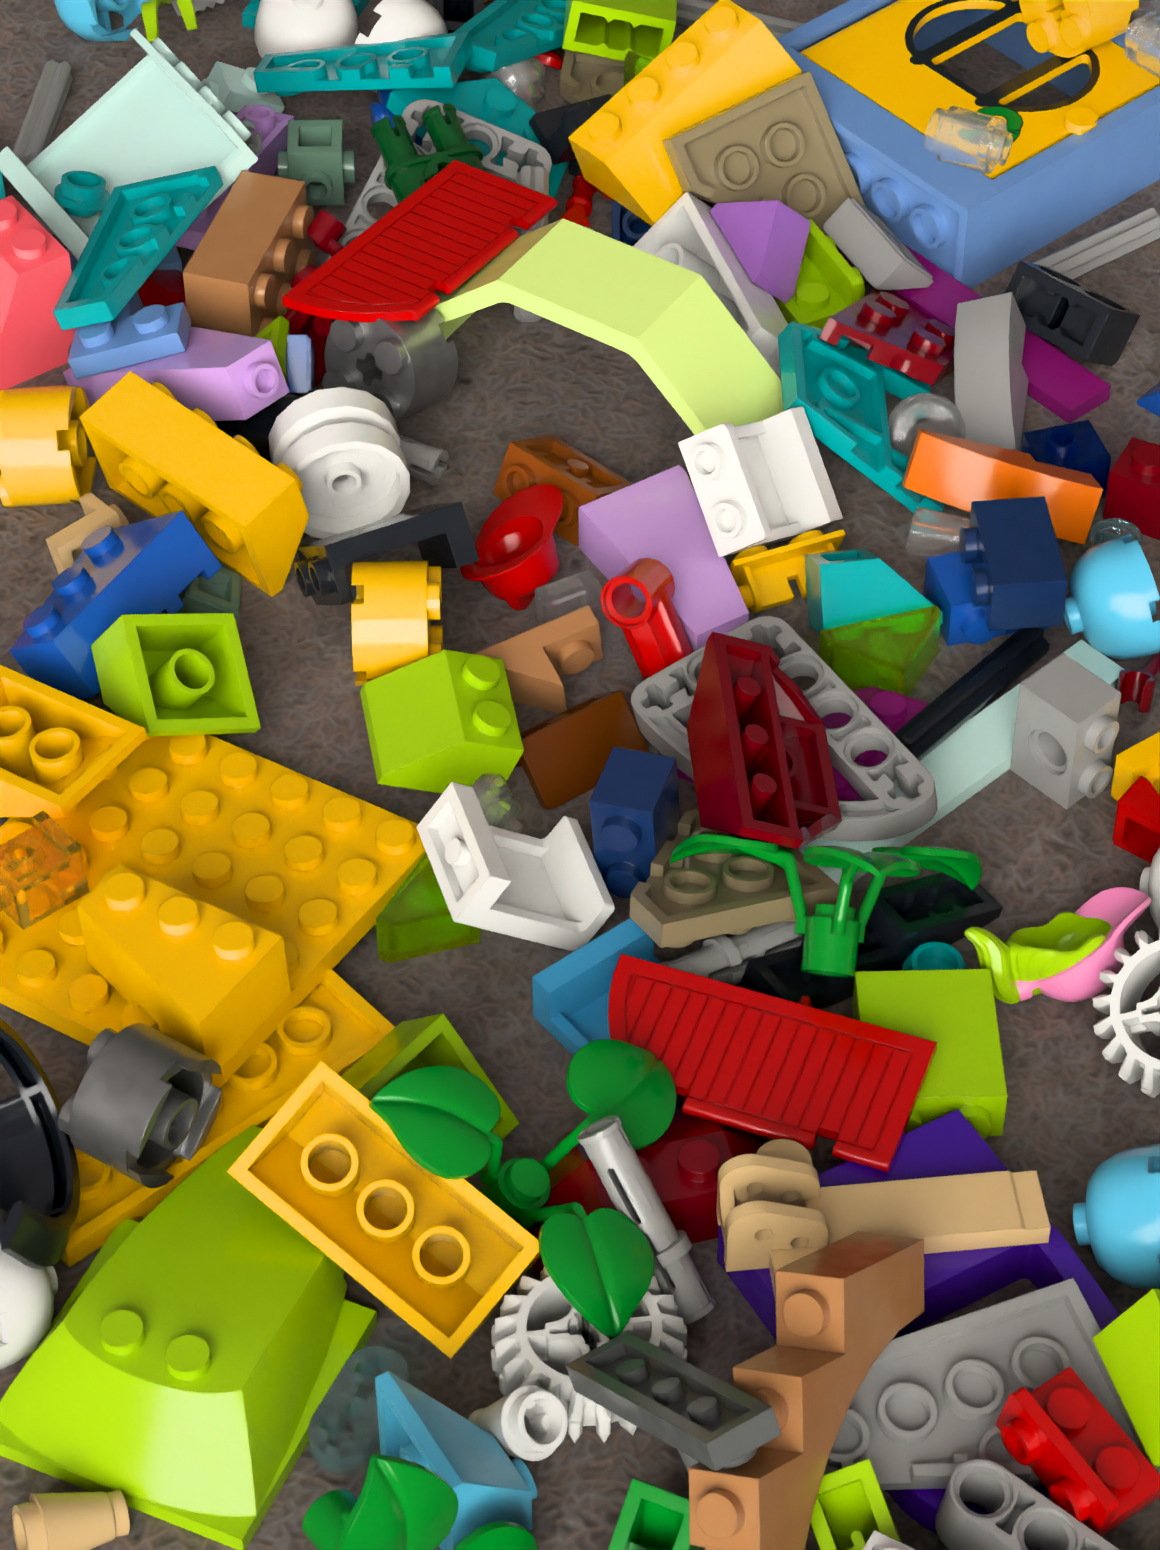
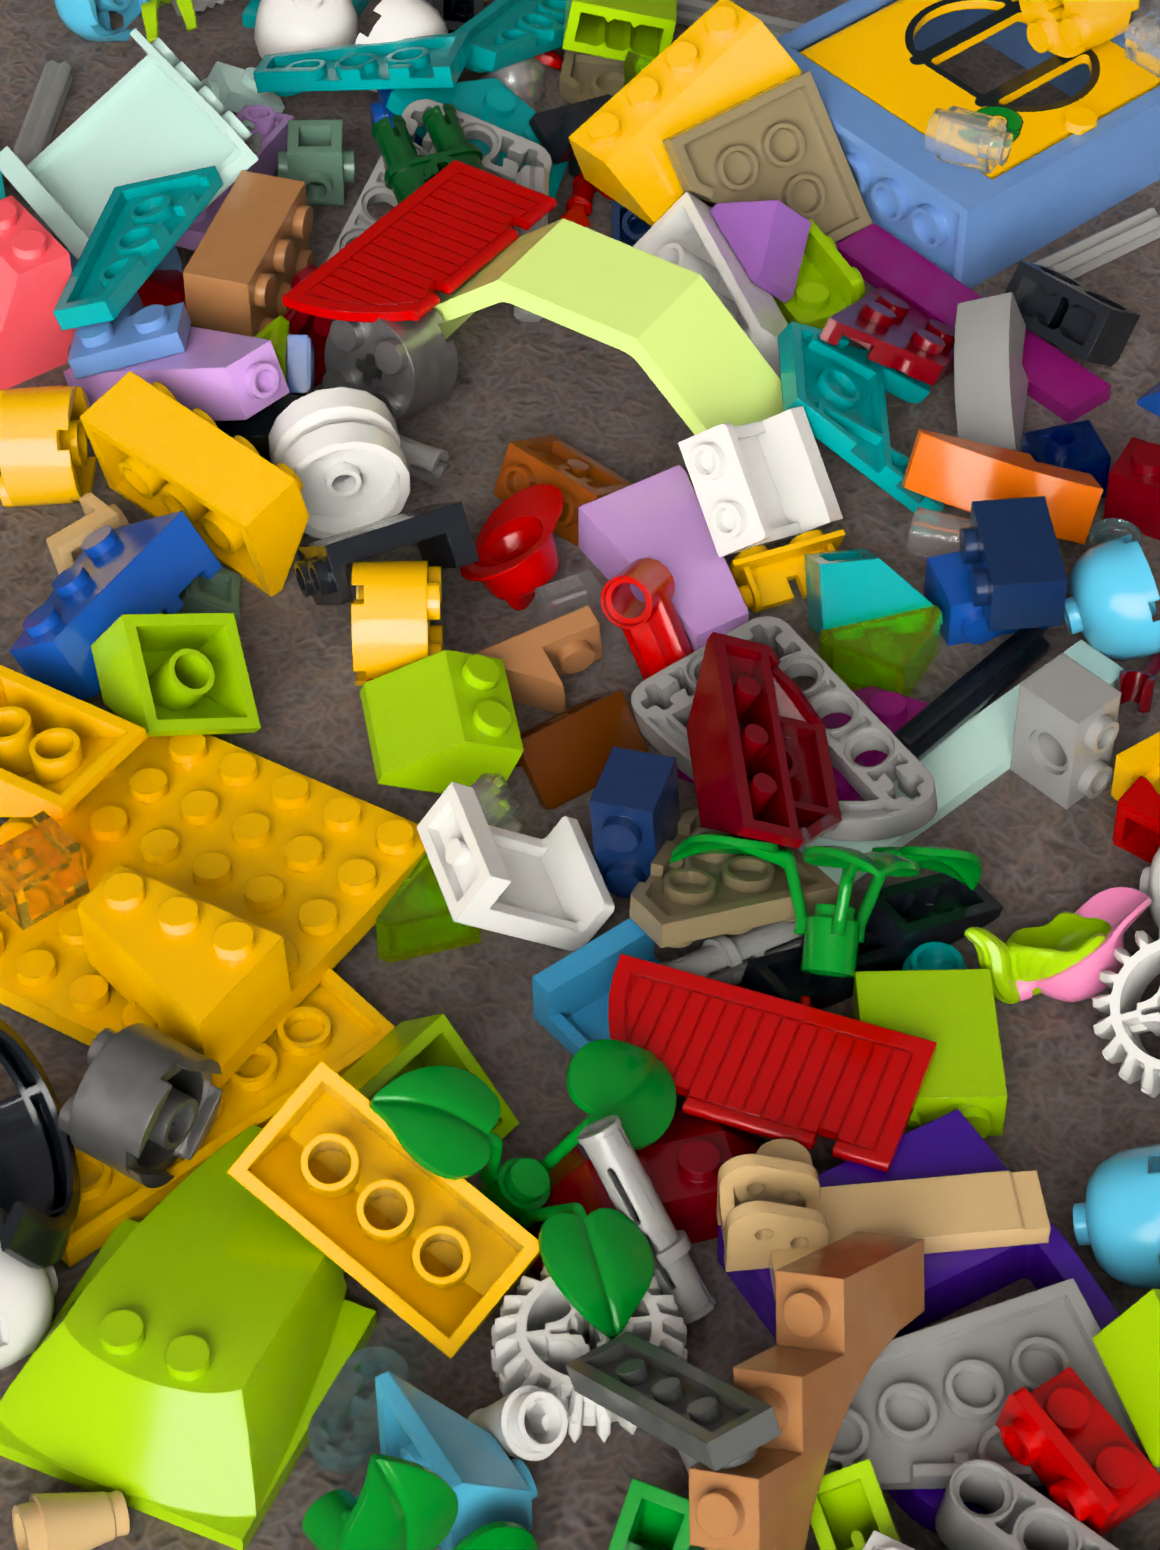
(81, 193): teal plate -> none
(326, 232): dark red hand -> none
(875, 248): light grey slope -> none
(940, 414): clear cone -> none

